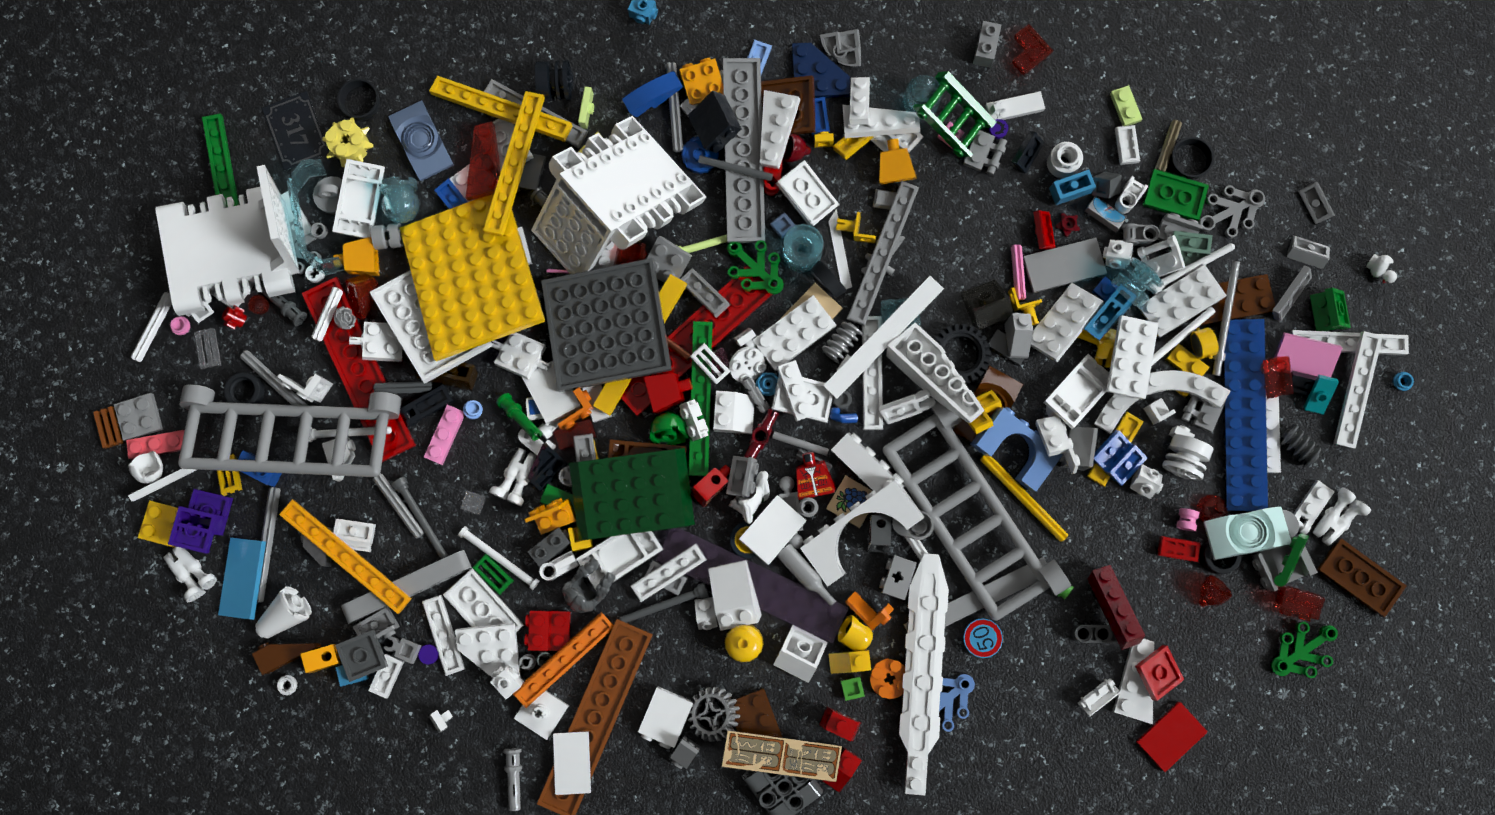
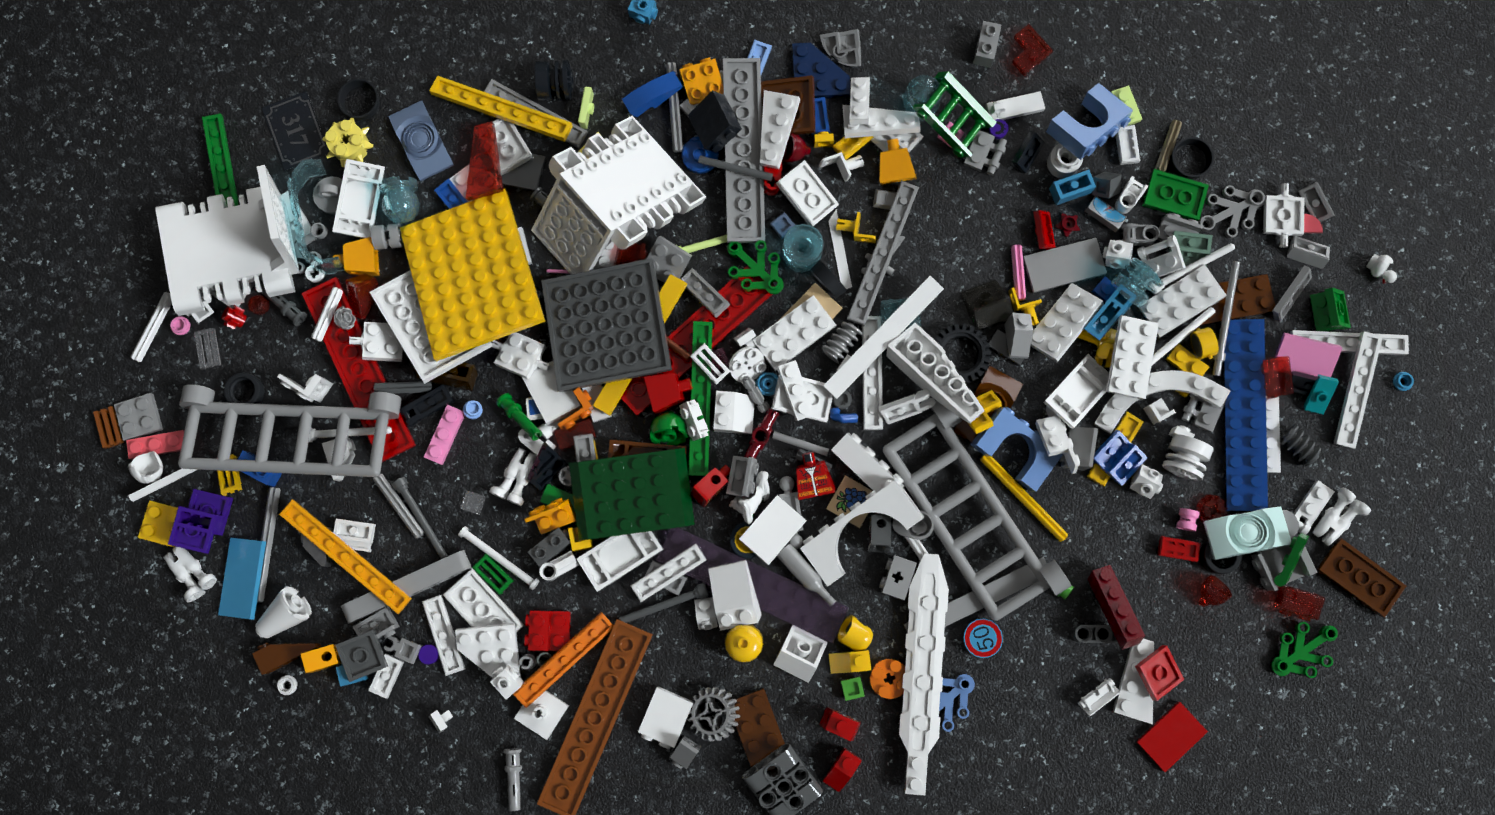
(271, 378): light grey axle -> none
(514, 164): yellow plate -> none
(572, 763): white sticker -> none
(577, 593): dark grey hair -> none
(781, 756): sticker -> none
(812, 503): light grey cone -> none
(843, 165): none -> white bracket
(866, 613): orange bracket -> none
(1082, 139): none -> medium blue arch
(1283, 215): none -> white plate
(1312, 224): none -> coral tile

